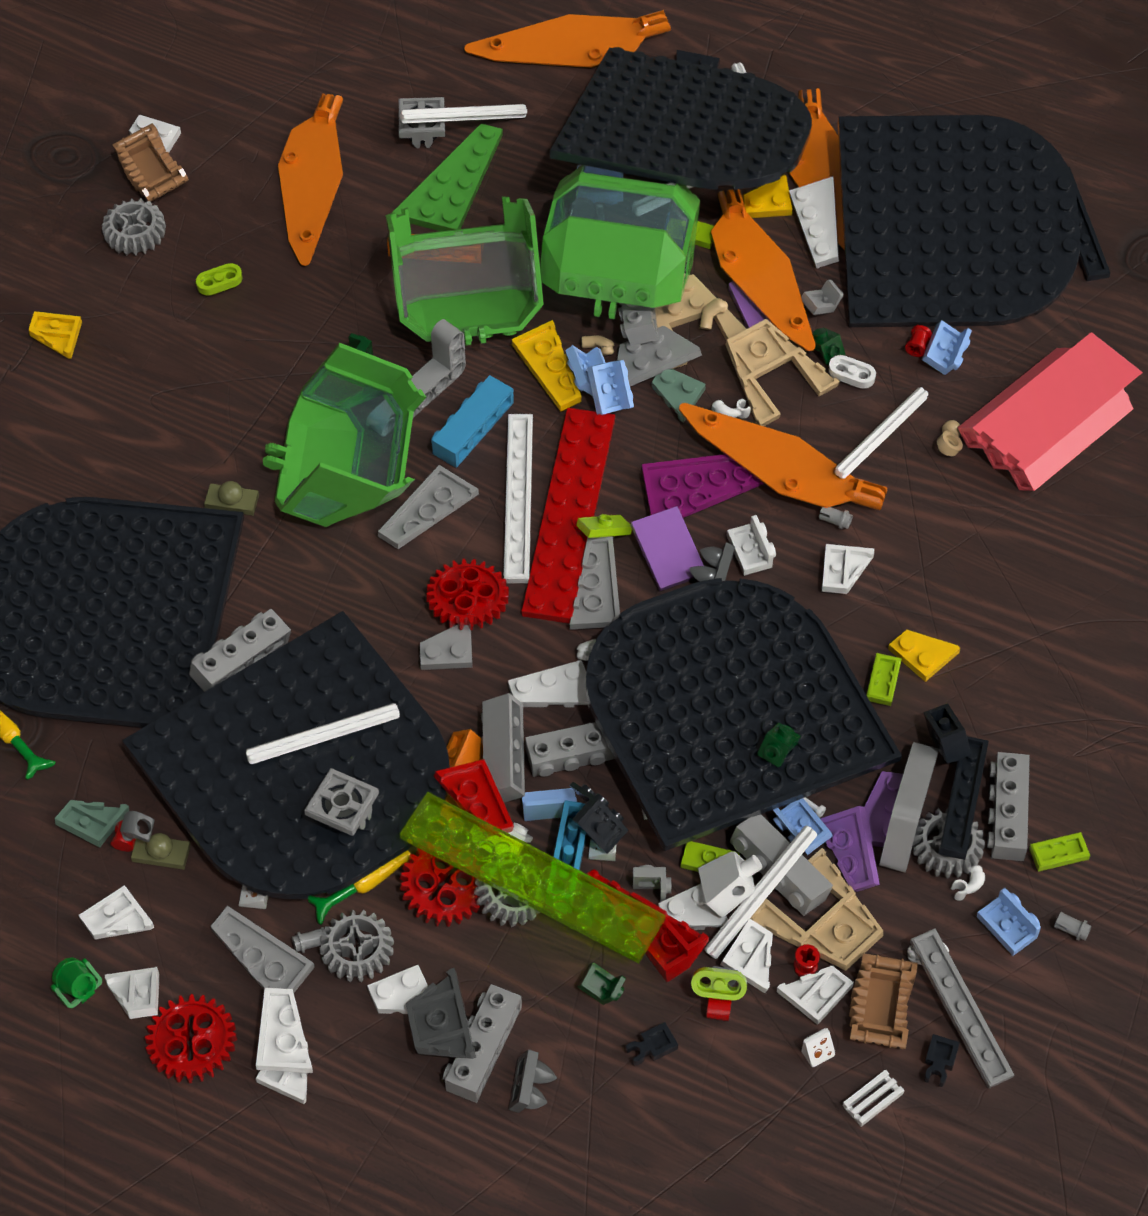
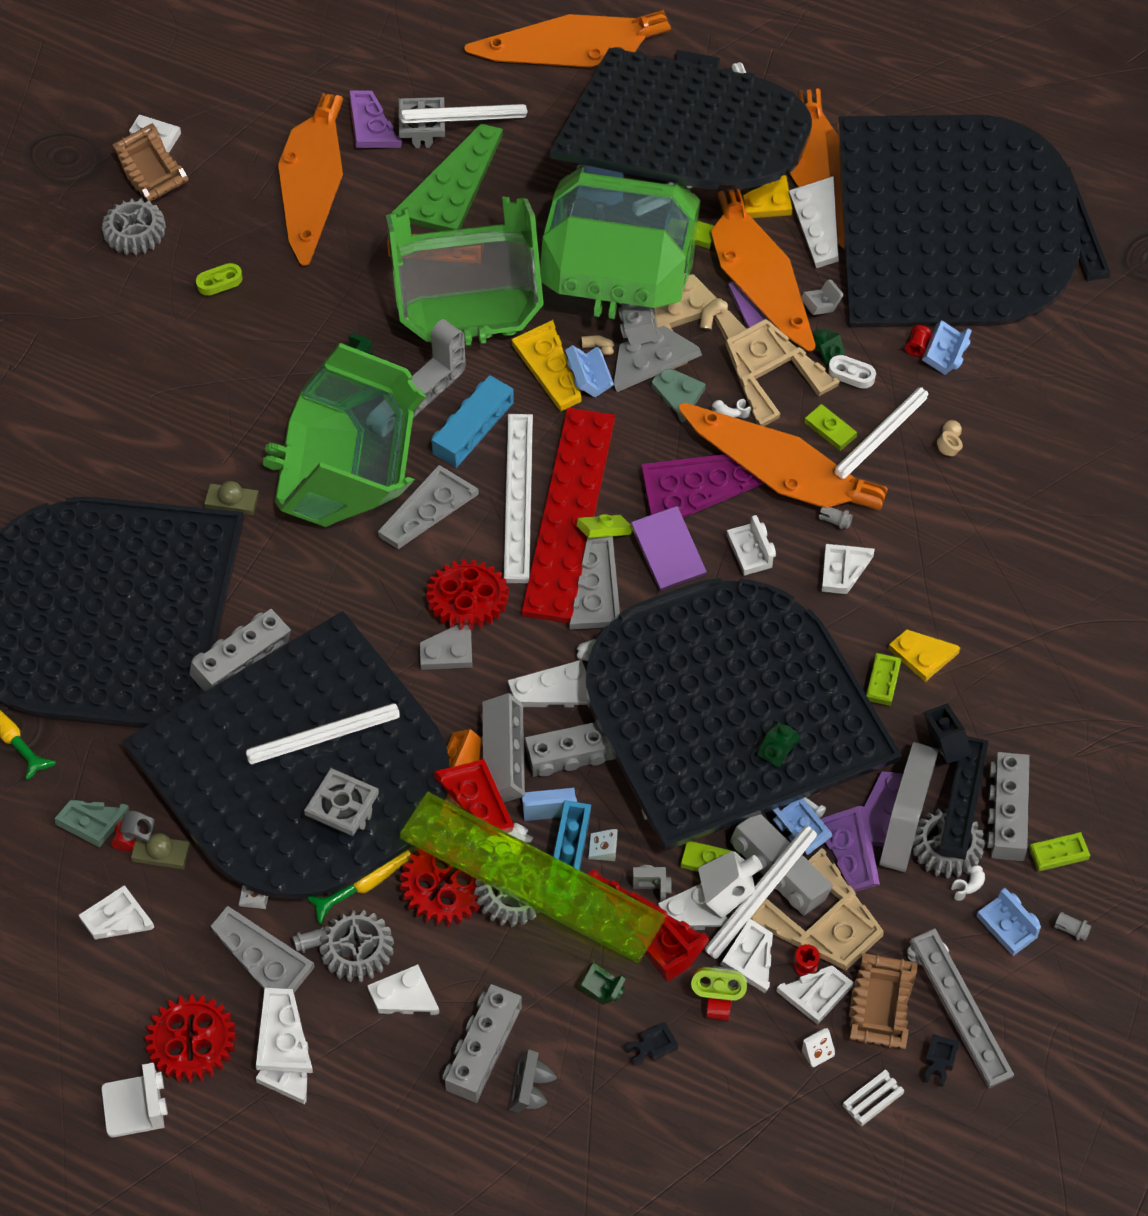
(56, 331): yellow wing -> none
(76, 979): green piece -> none
(134, 1103): none -> white bracket
(136, 991): white wing -> none
(369, 122): none -> medium lavender wing
(440, 1020): dark grey wing -> none
(597, 819): black bracket -> none
(610, 387): light blue bracket -> none
(718, 558): dark grey tile -> none
(830, 427): none -> lime plate
(1053, 411): coral panel -> none

